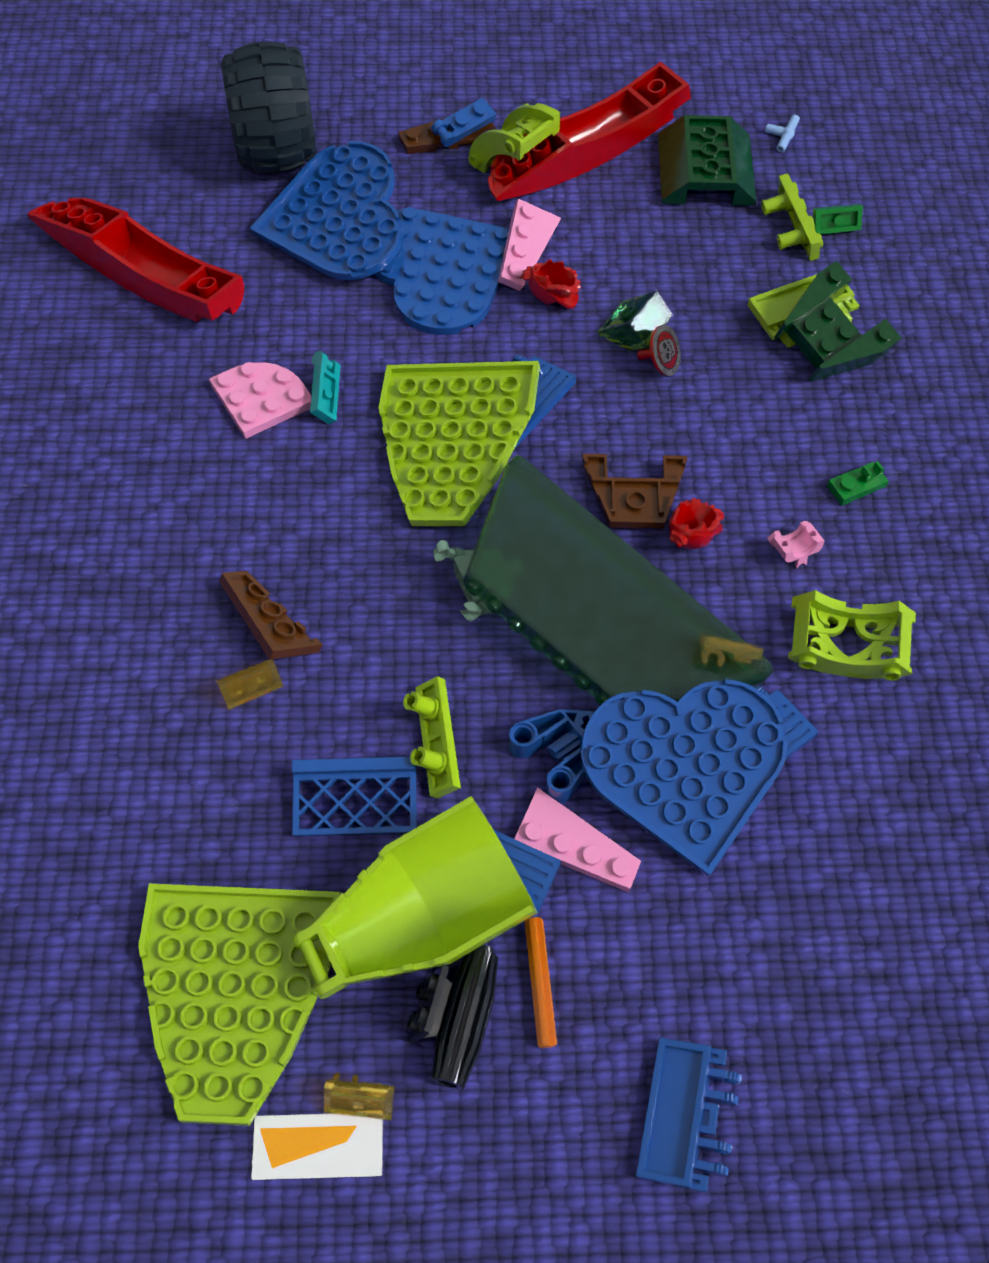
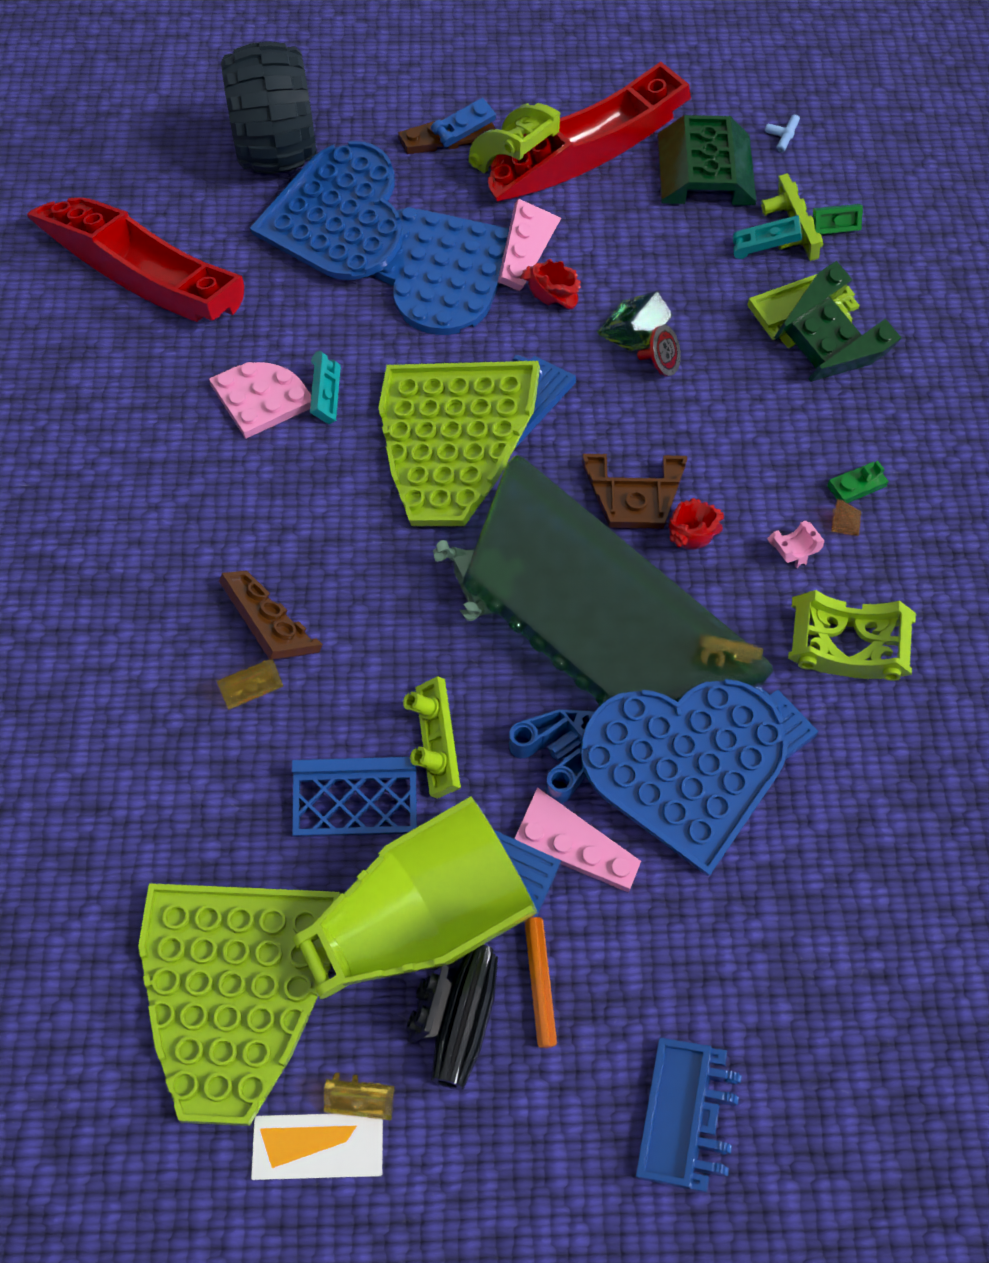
(766, 236): none -> teal plate
(846, 518): none -> clear orange slope

